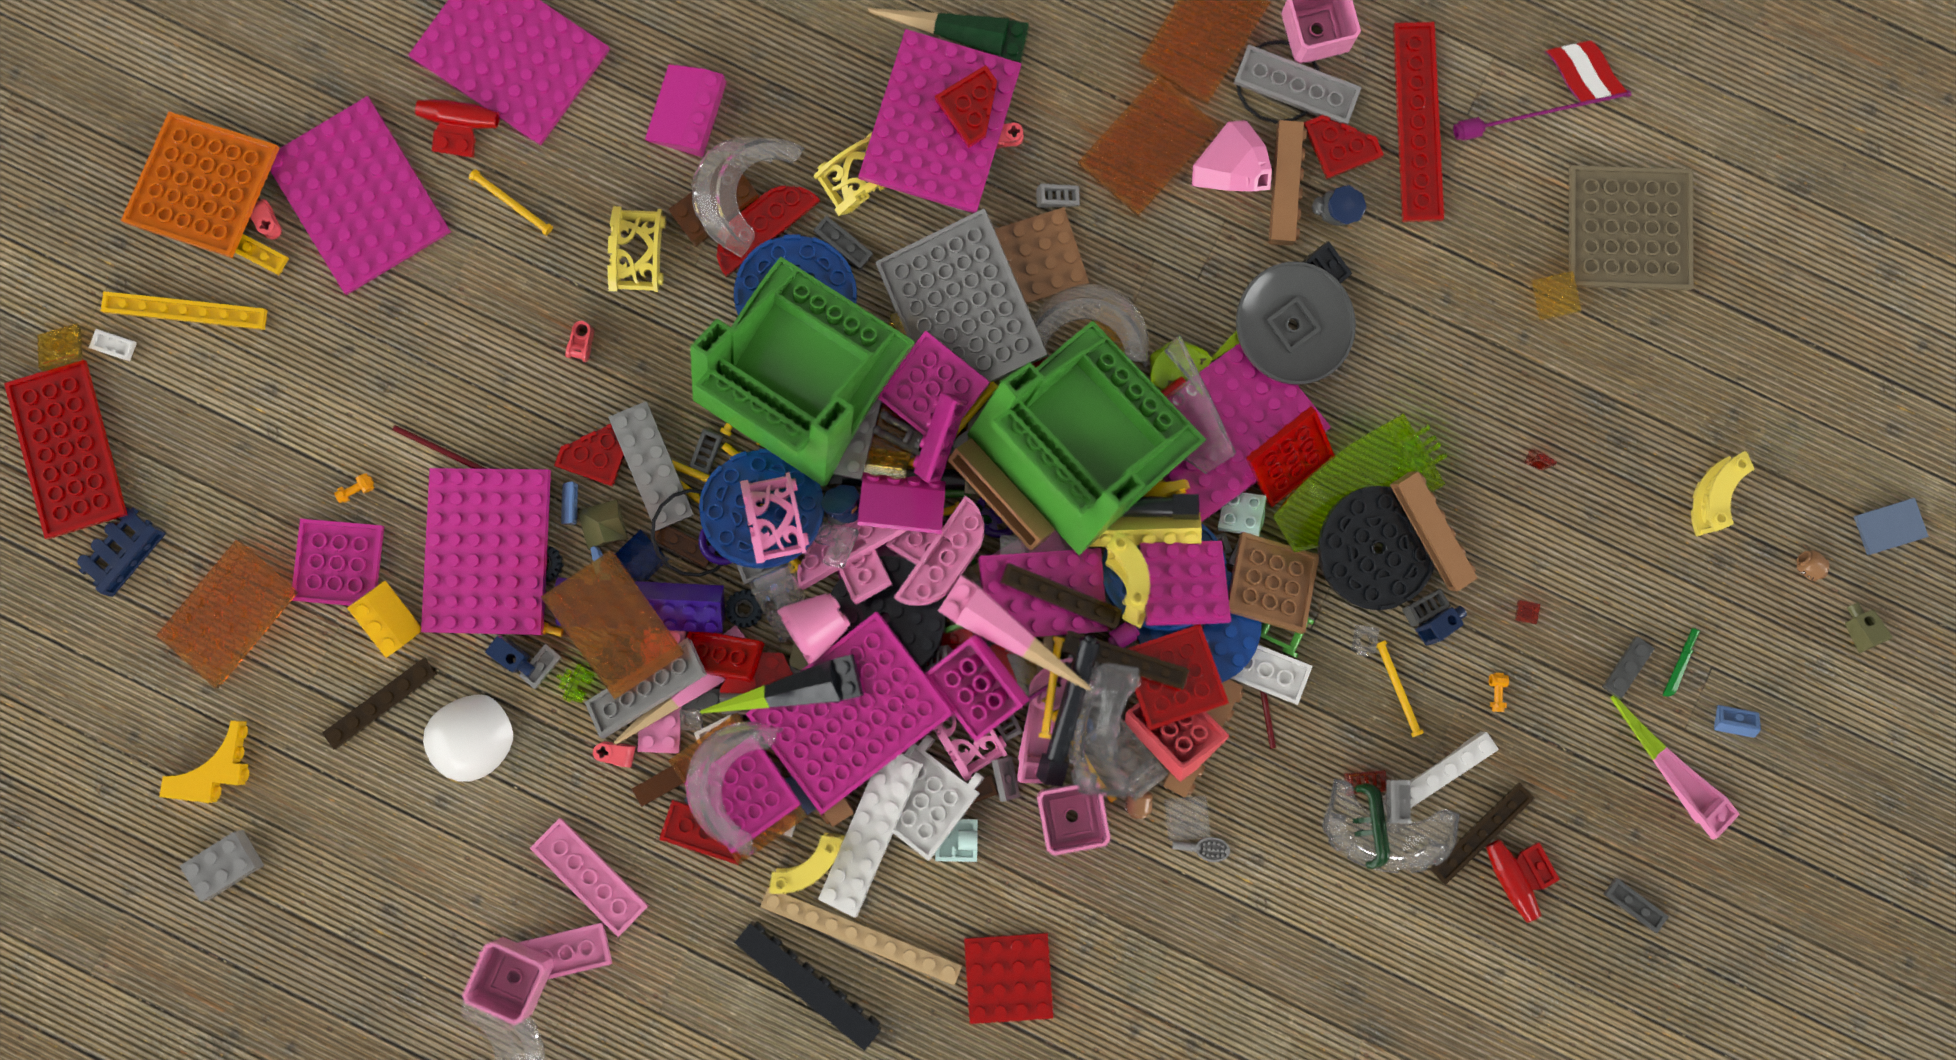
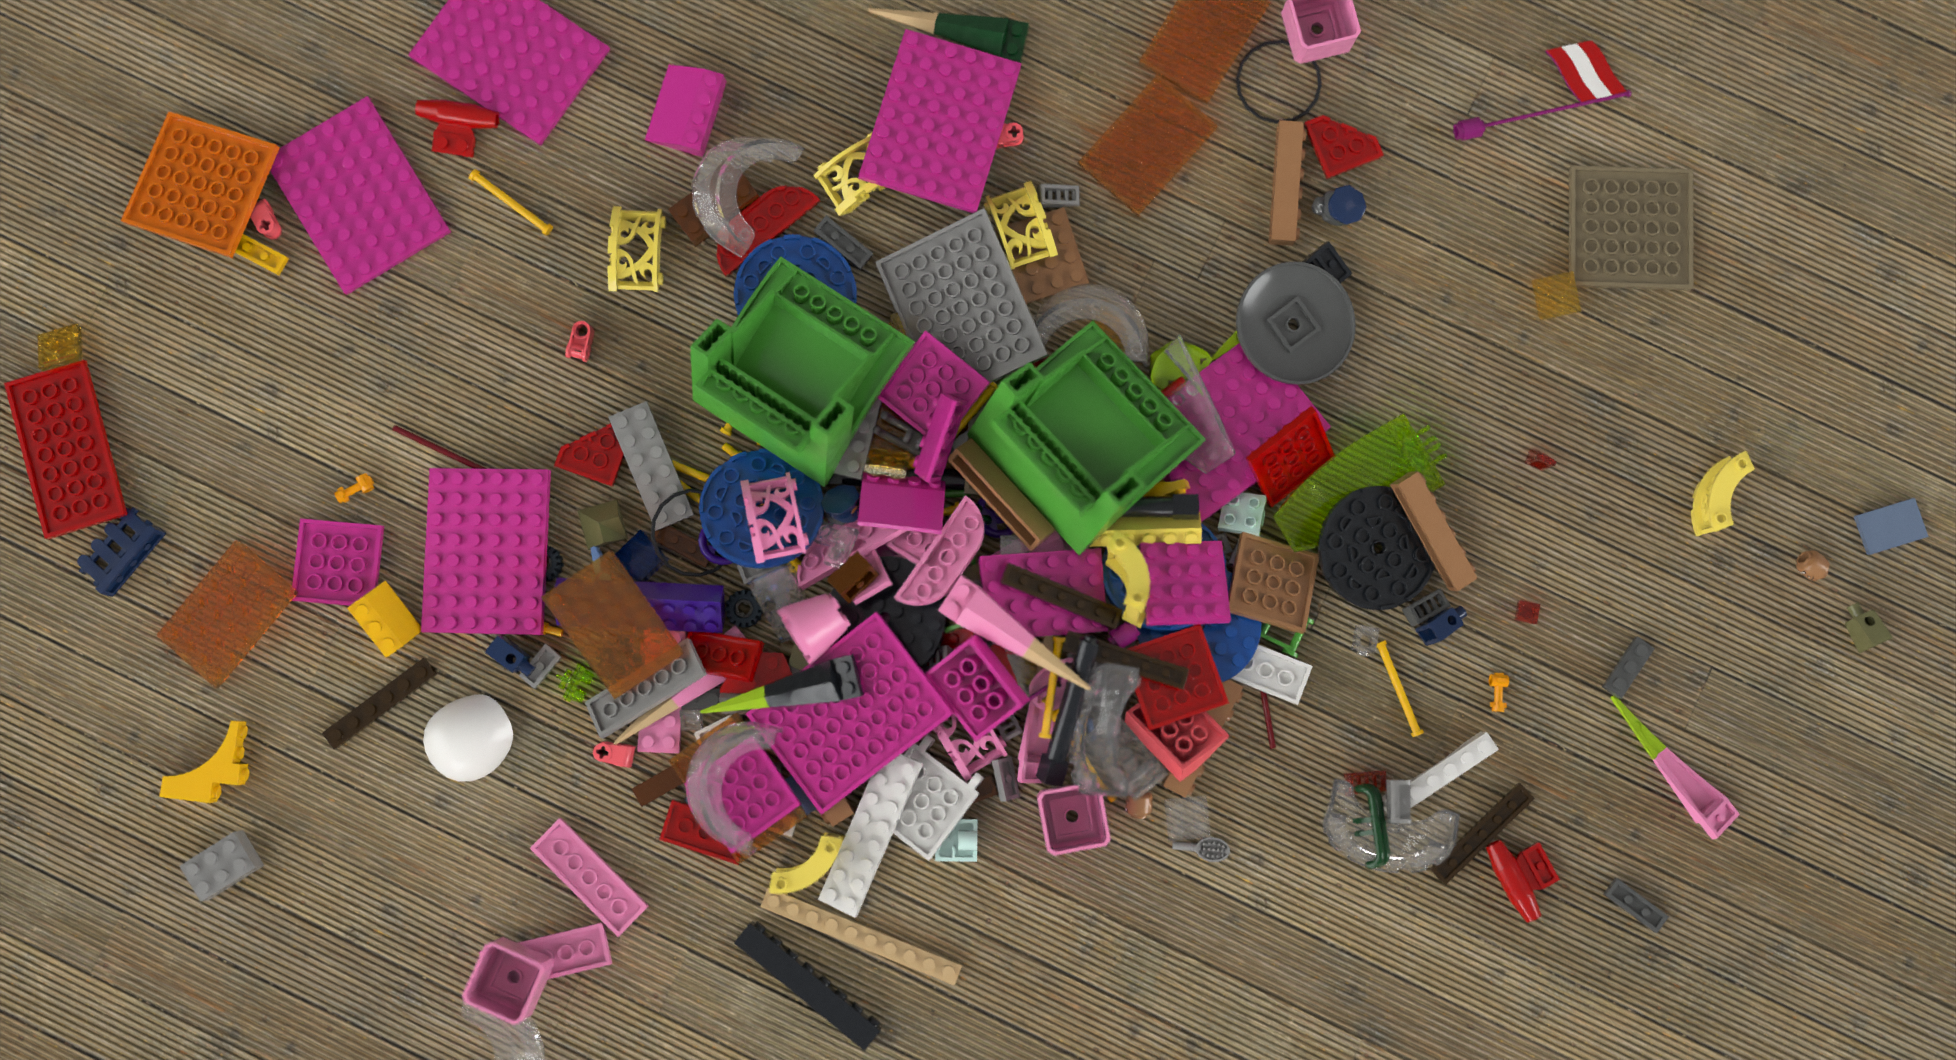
(112, 345): white plate -> none
(184, 310): yellow plate -> none
(569, 503): medium blue slope -> none
(716, 445): dark grey slope -> none
(853, 577): none -> reddish brown brick
(970, 104): red plate -> none
(1008, 978): red plate -> none
(1043, 239): none -> light yellow fence
(1234, 161): bright pink brick -> none
(1297, 85): light grey plate -> none
(1418, 122): red plate -> none
(1677, 674): green piece -> none
(1737, 721): medium blue slope -> none

